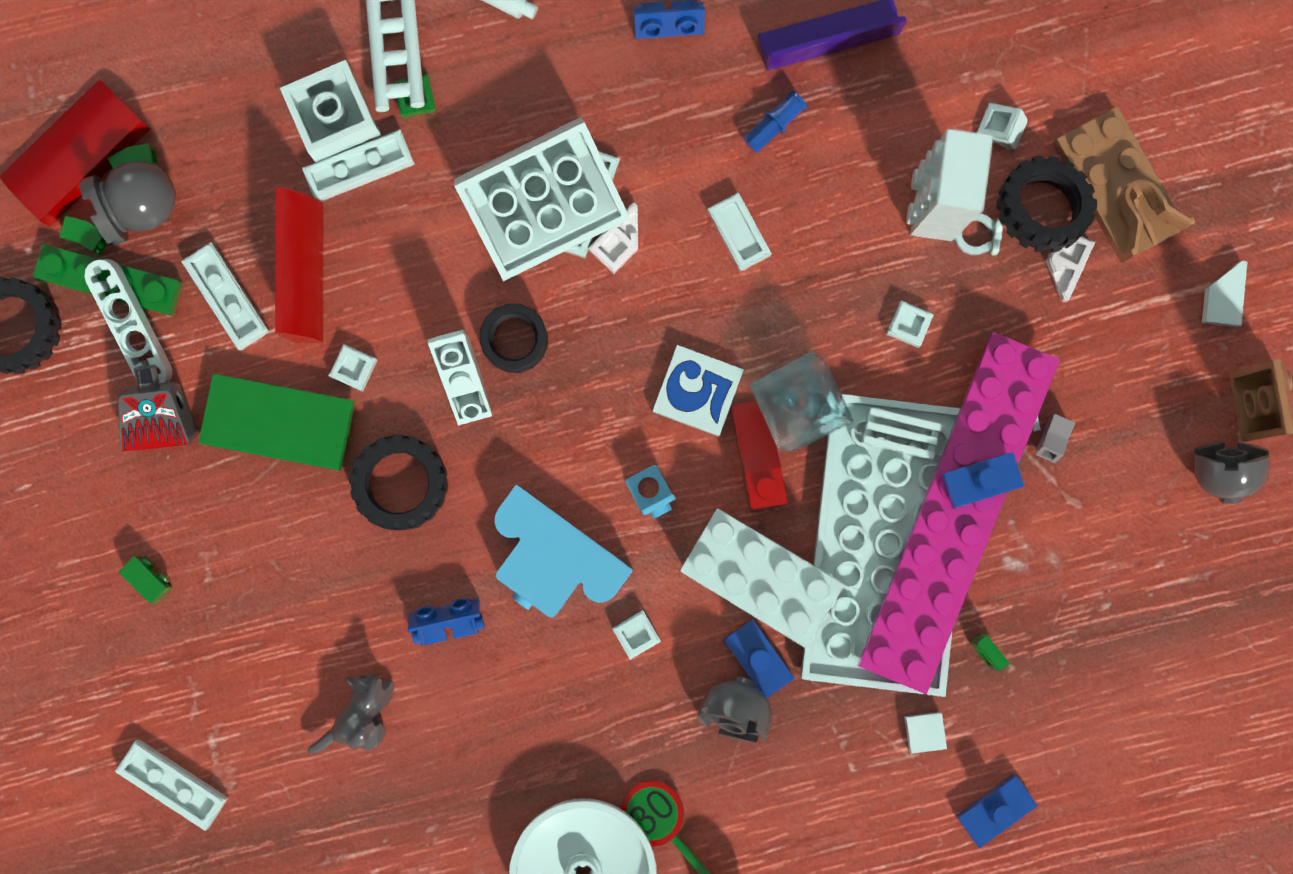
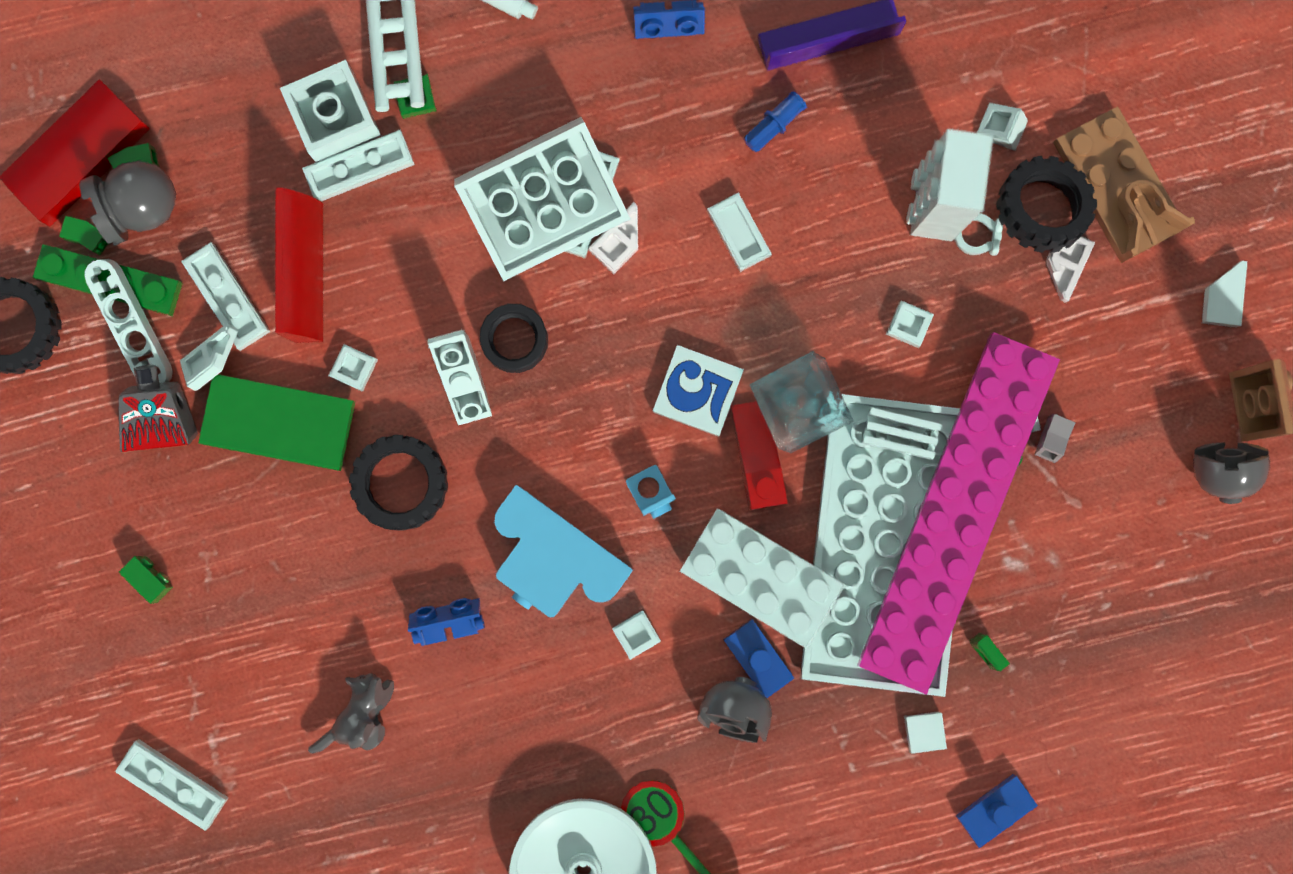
(208, 358): none -> light aqua tile
(982, 480): blue tile -> none

